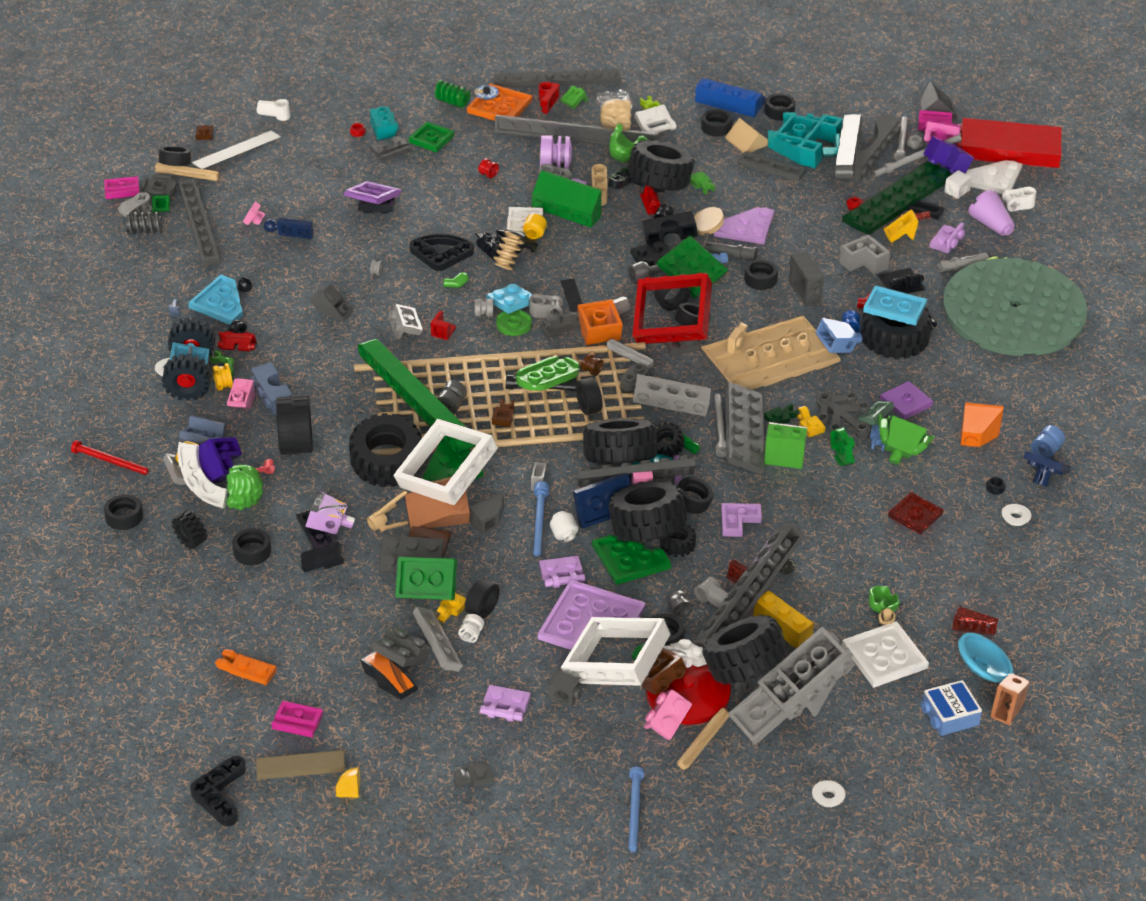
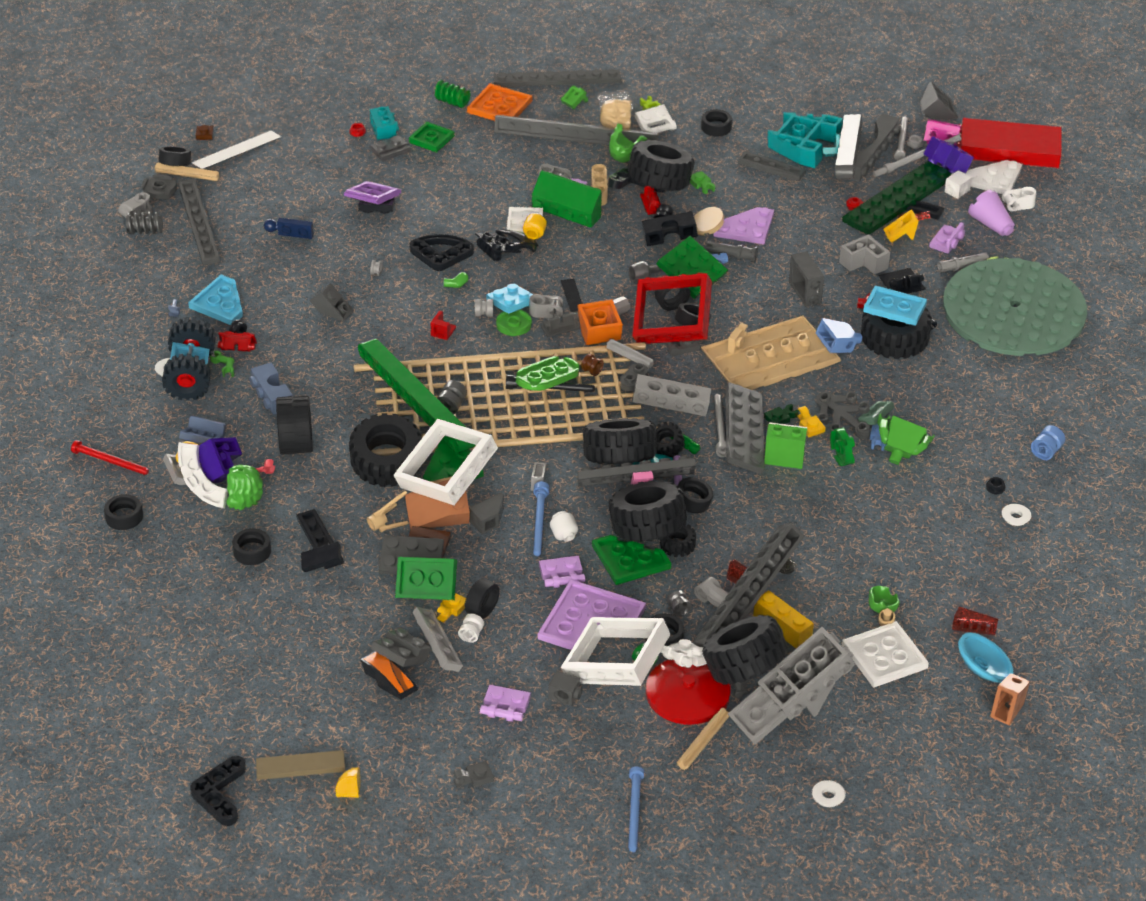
(121, 187): dark pink plate -> none
(161, 203): green slope -> none
(189, 529): black tyre -> none
(222, 377): yellow wheel -> none
(241, 394): bright pink slope -> none
(244, 284): black hinge -> none
(246, 667): orange hinge -> none
(254, 215): bright pink tile -> none
(279, 109): white piece -> none
(297, 719): dark pink plate -> none
(328, 514): lavender torso -> none
(404, 320): light grey bracket -> none
(486, 92): piece -> none
(488, 168): red wheel -> none
(504, 414): reddish brown plate -> none
(508, 250): tan piece -> none
(548, 95): red plate -> none
(555, 152): lavender wheel -> none
(589, 396): black tyre -> none
(593, 500): dark blue plate -> none
(650, 252): black plate -> none
(664, 671): reddish brown plate -> none
(667, 714): bright pink bracket -> none
(729, 97): blue slope -> none
(735, 514): lavender plate -> none
(746, 137): tan slope -> none
(758, 282): black tyre -> none
(779, 100): black tyre -> none
(852, 319): blue wheel -> none
(907, 400): medium lavender plate -> none
(915, 513): clear red plate -> none
(933, 115): dark pink bracket -> none
(951, 708): piece -> none
(980, 423): orange slope -> none
(1045, 467): dark blue plate -> none

